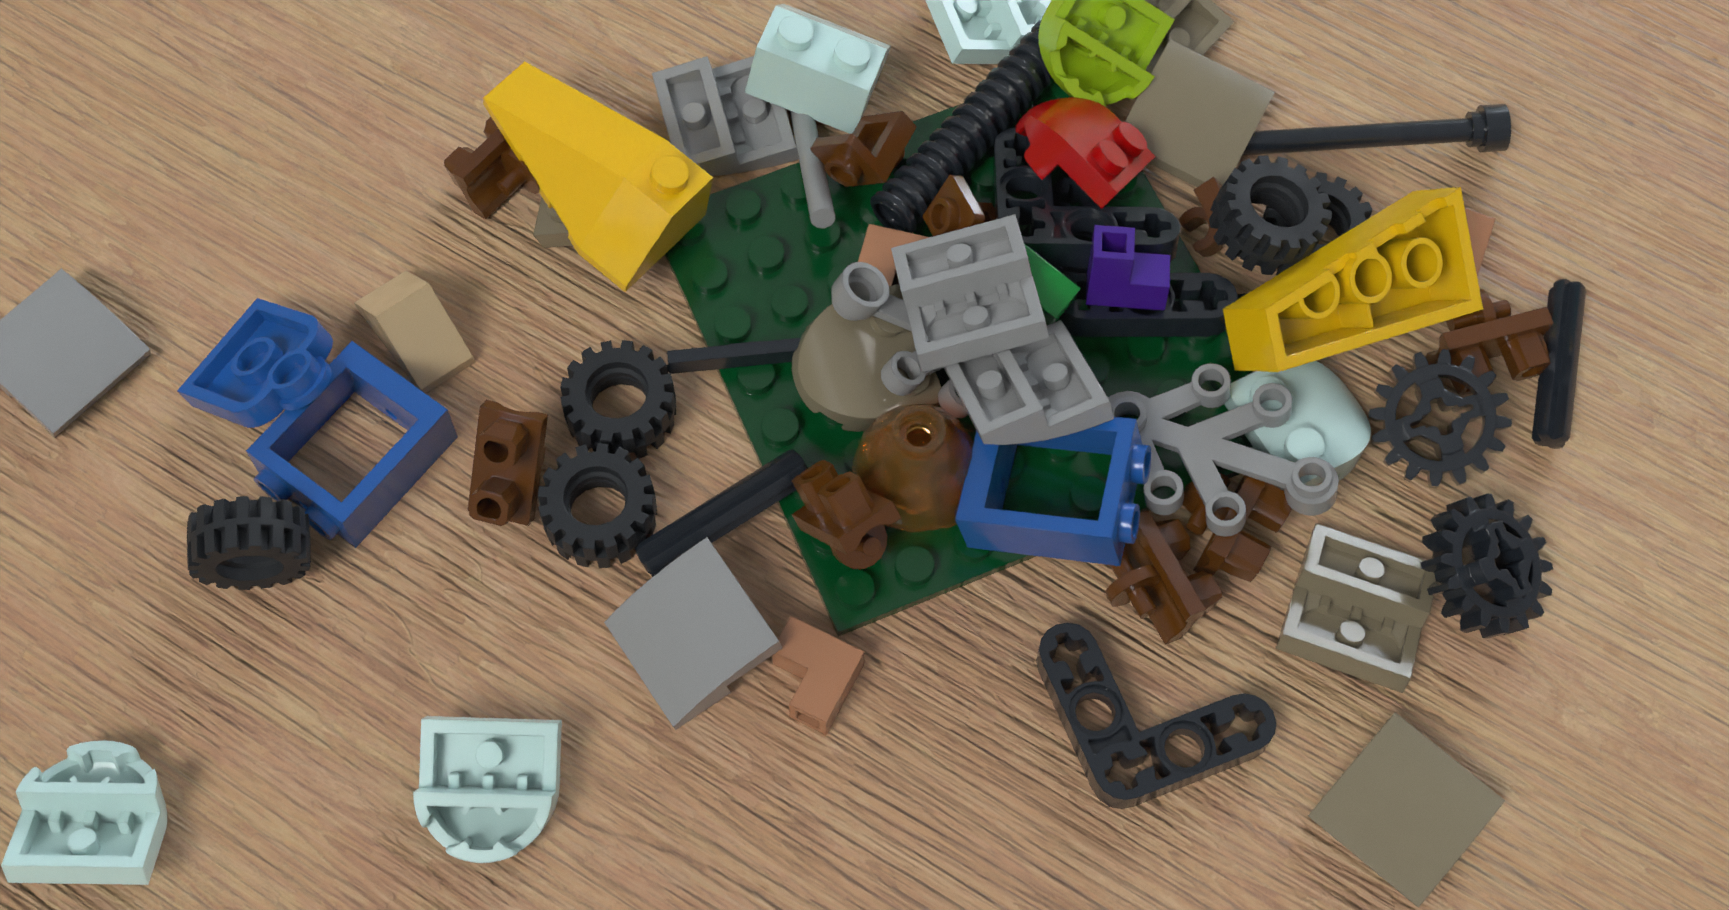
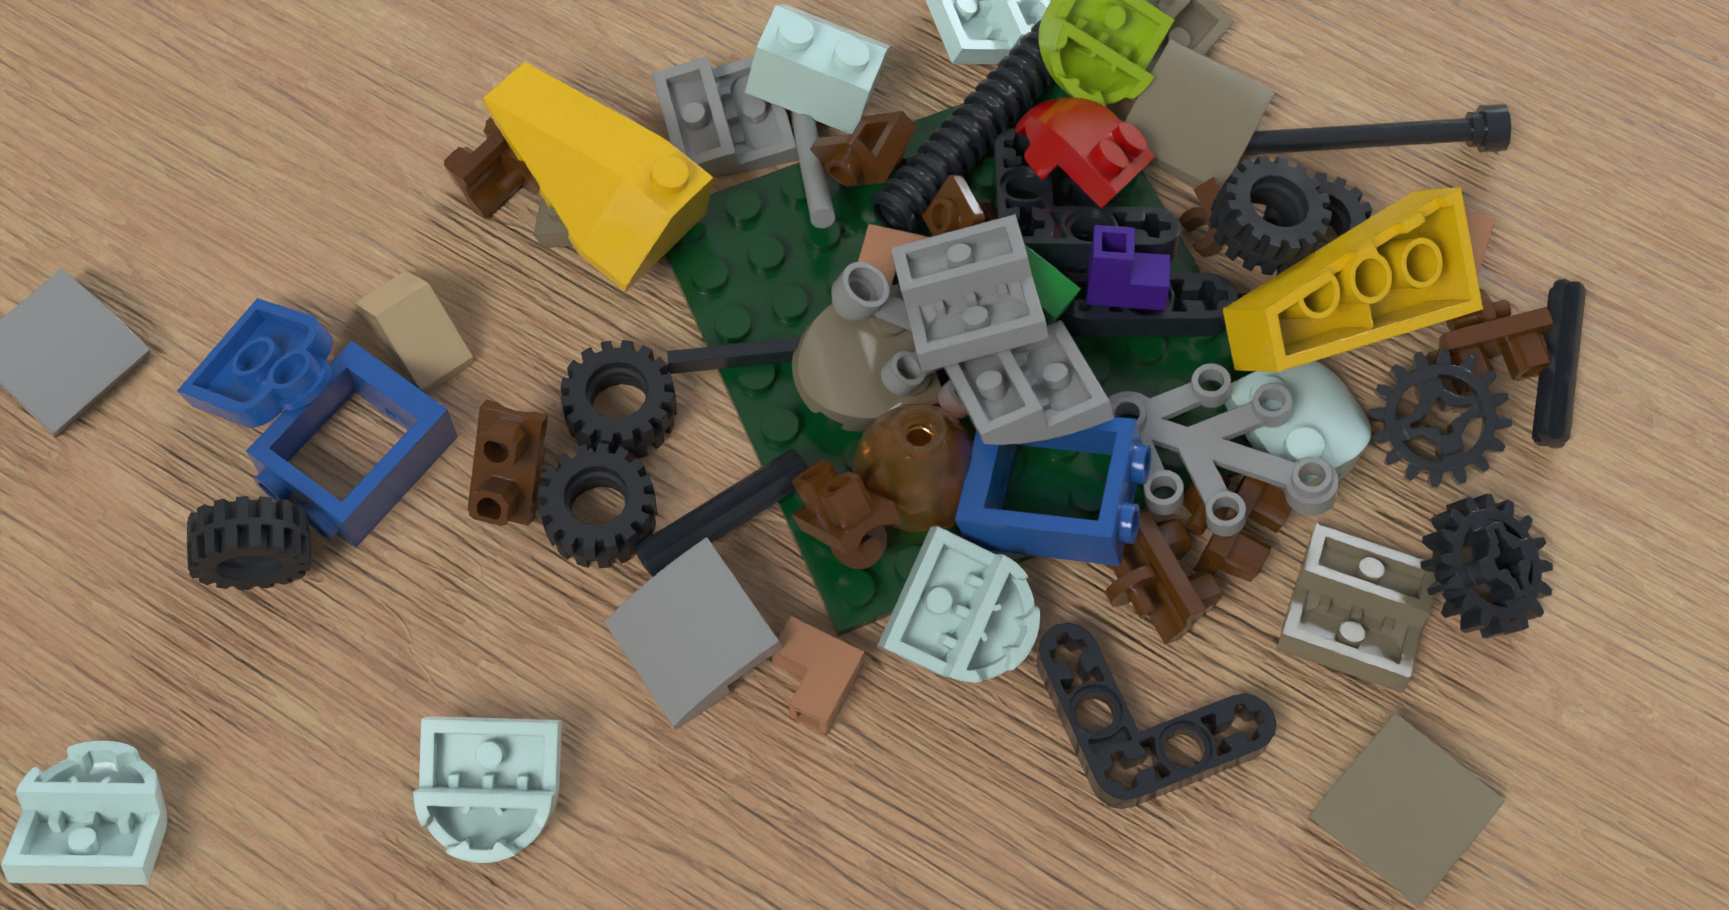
(962, 611): none -> light aqua slope

